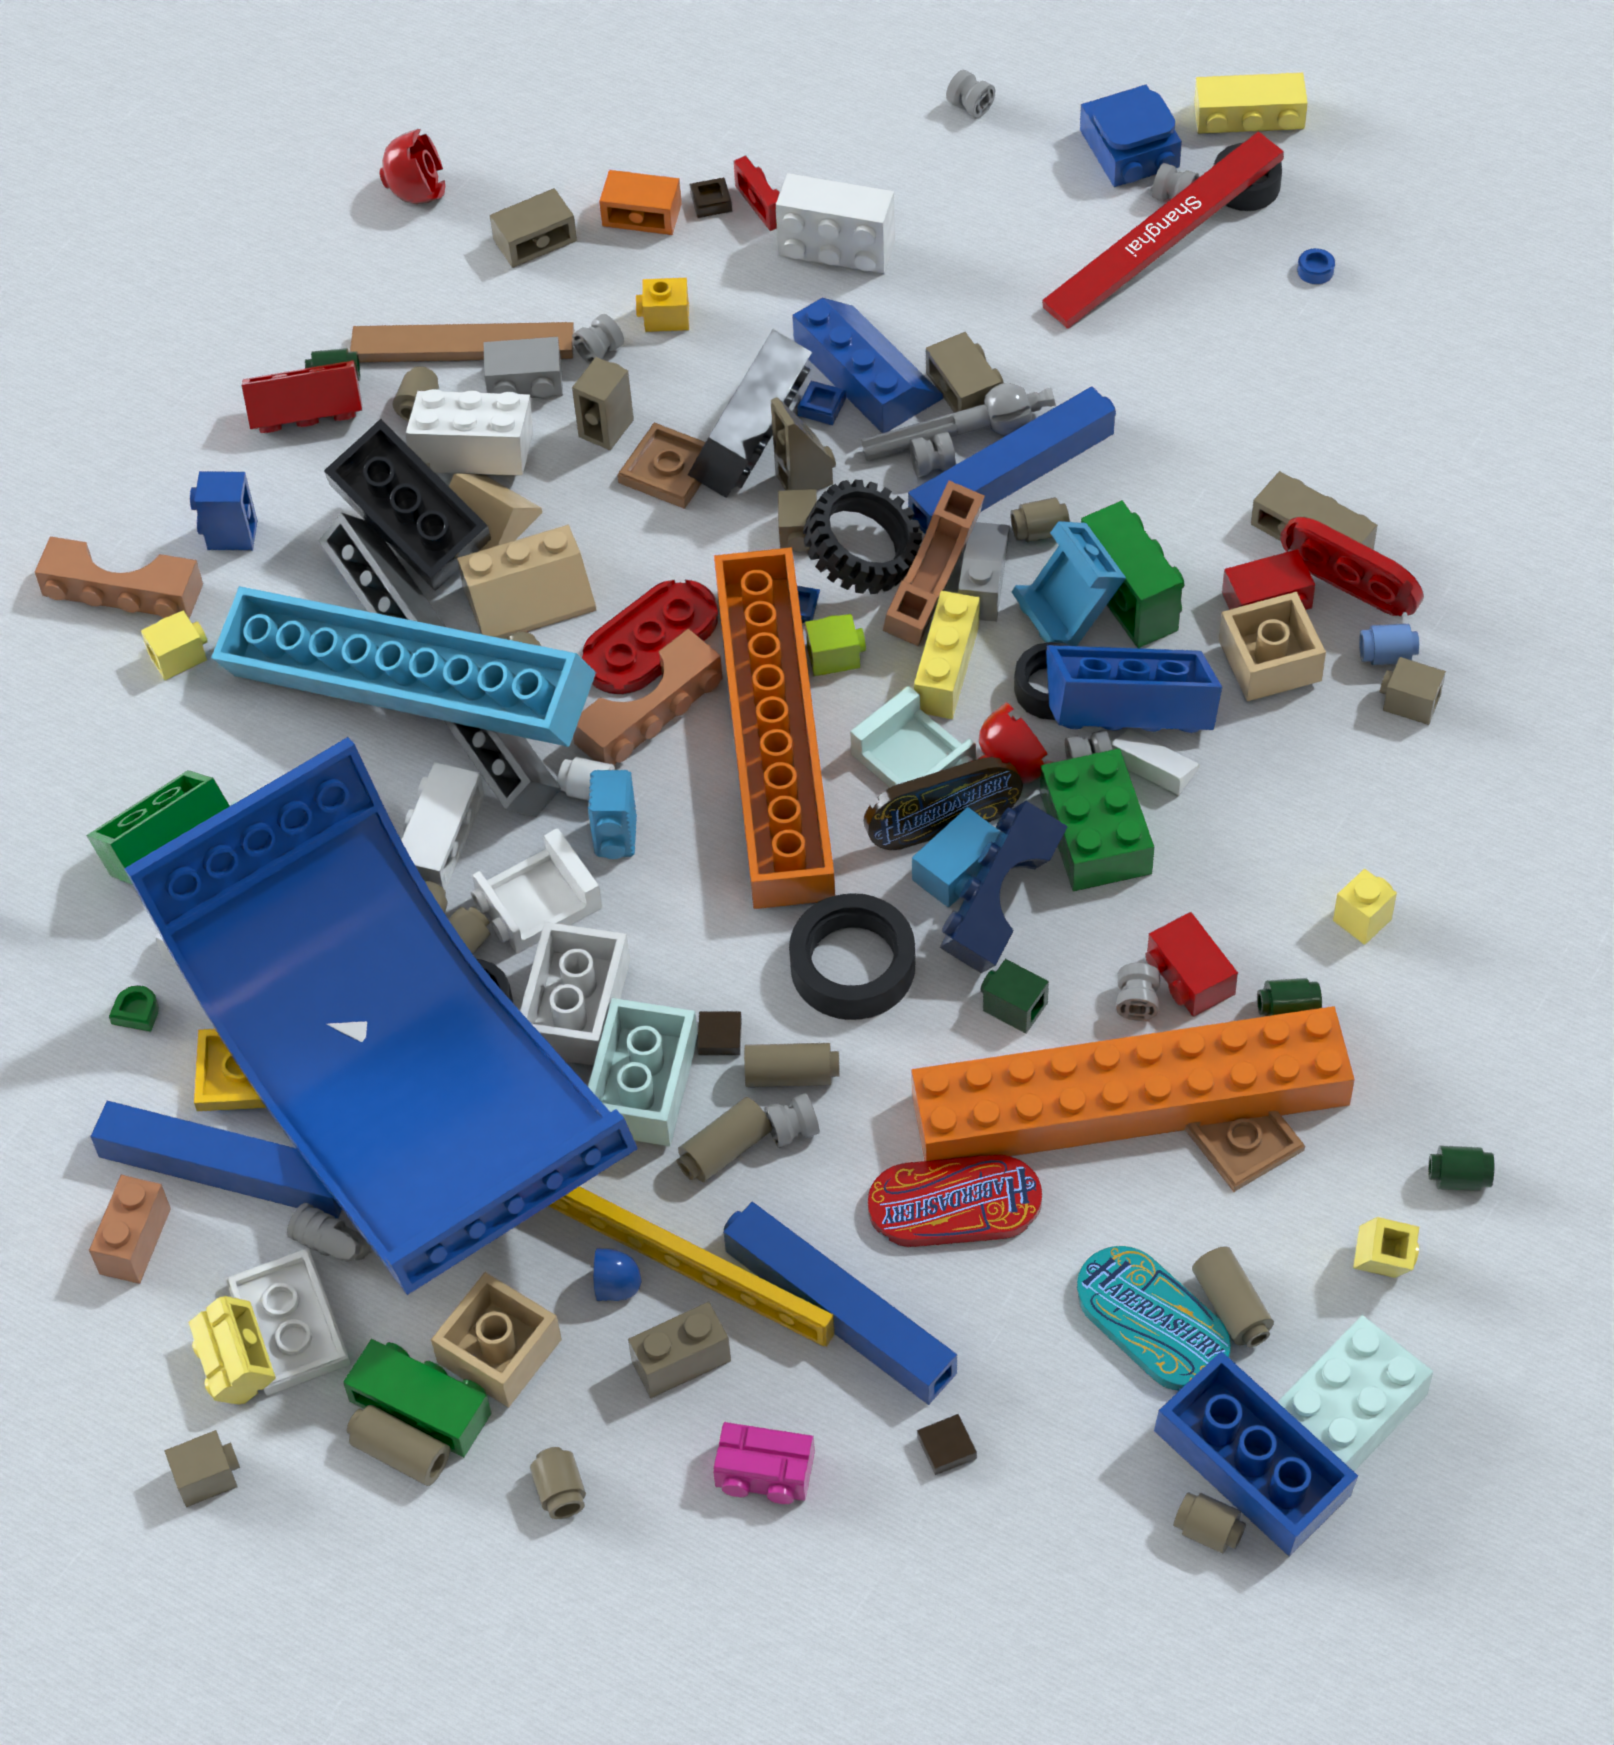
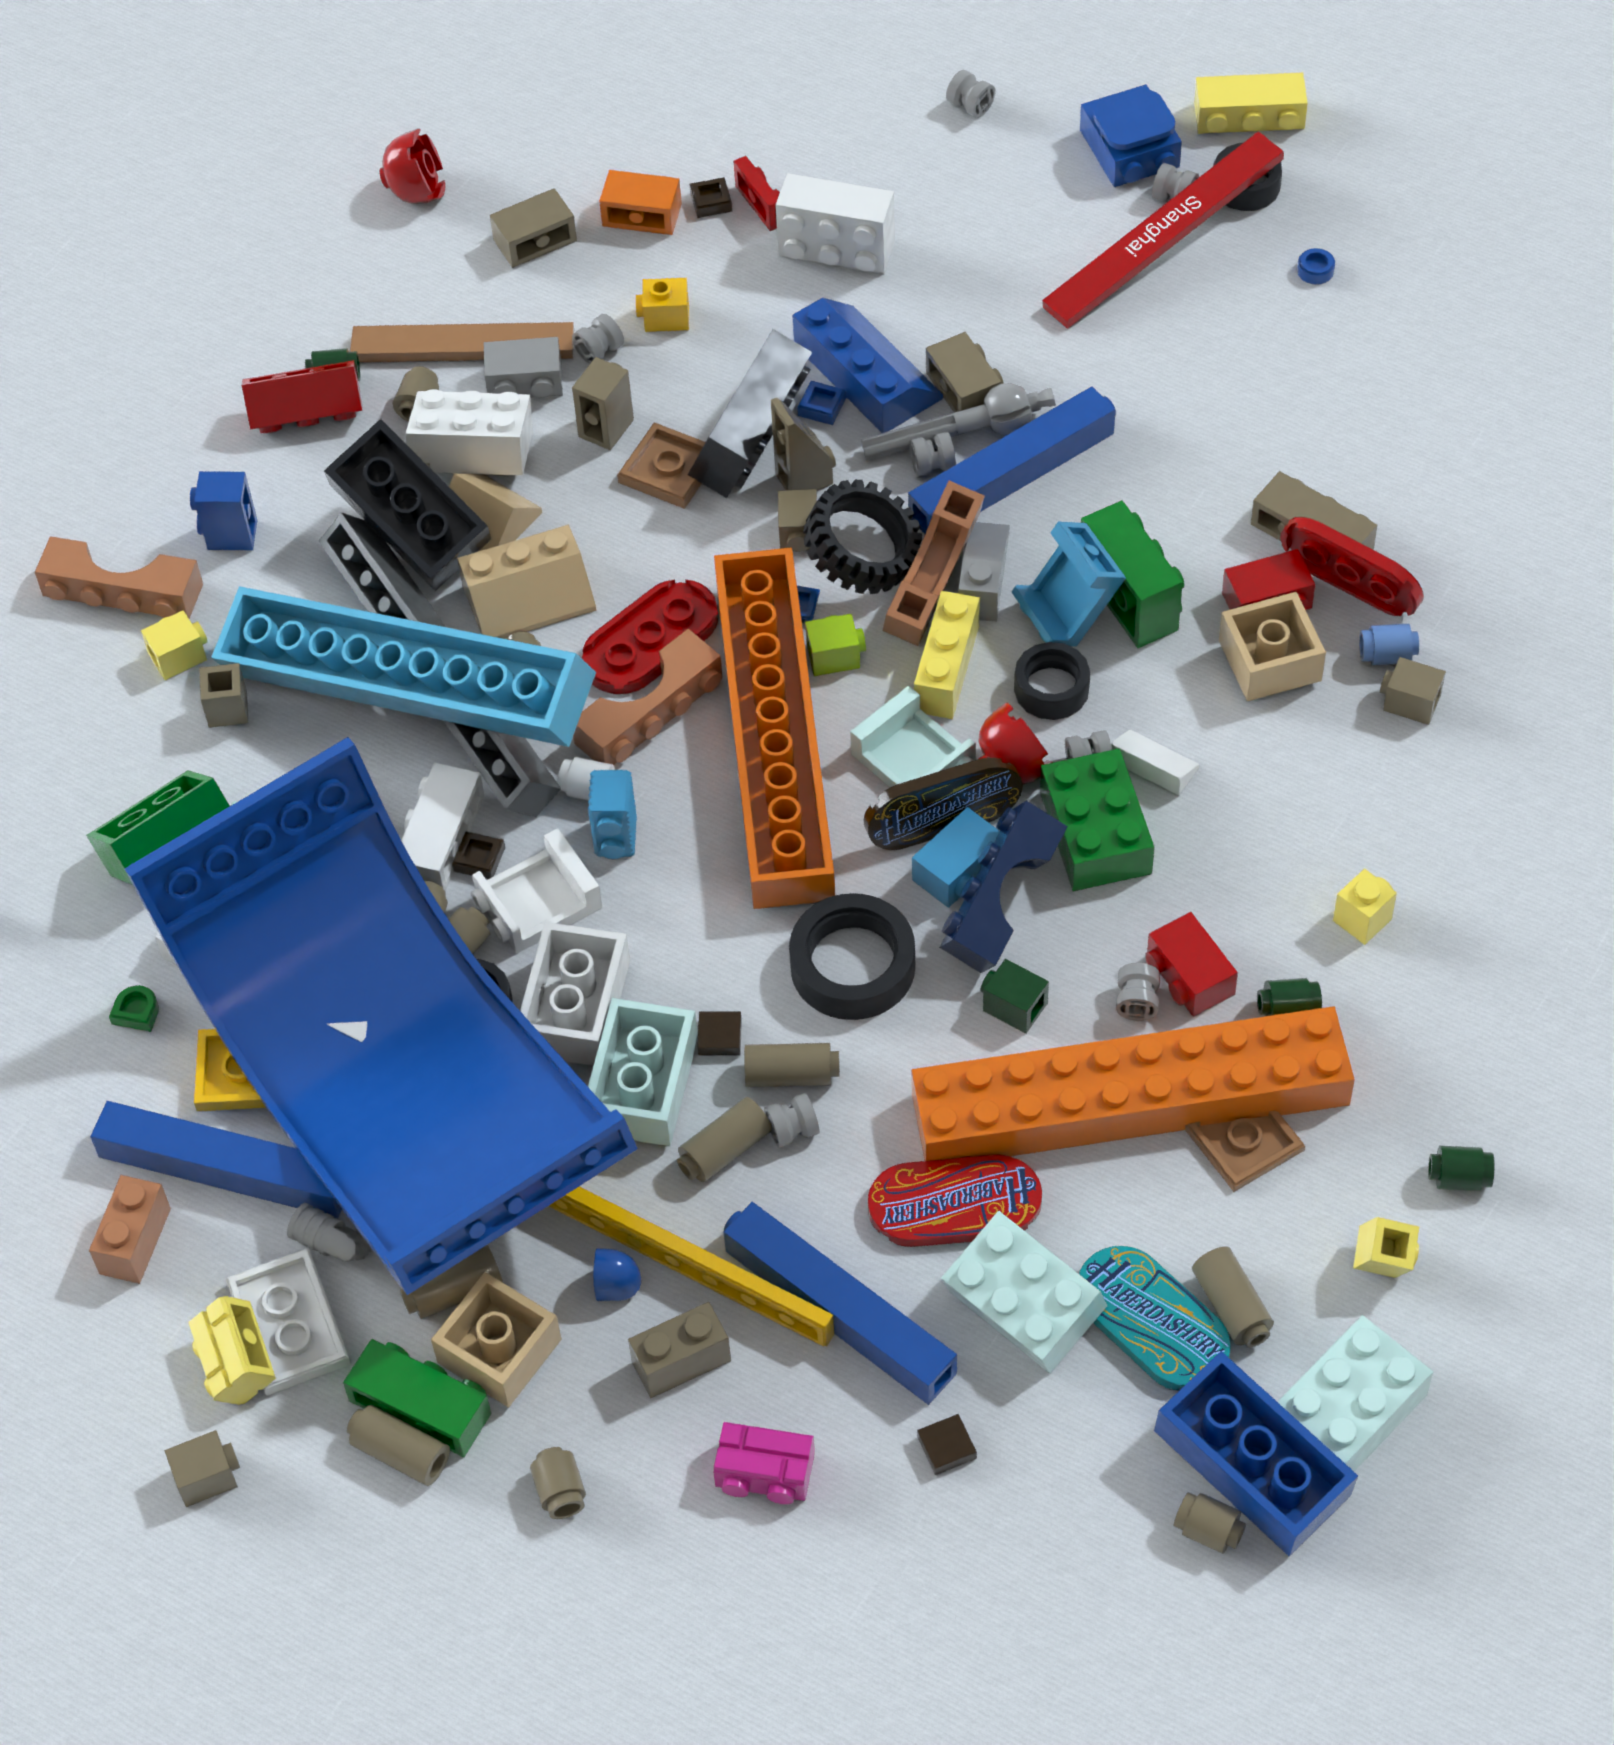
(223, 695): none -> dark tan brick
(452, 1285): none -> dark tan brick
(478, 854): none -> dark brown tile
(1024, 1291): none -> light aqua brick
(1037, 519): dark tan brick -> none
(1132, 688): blue slope -> none

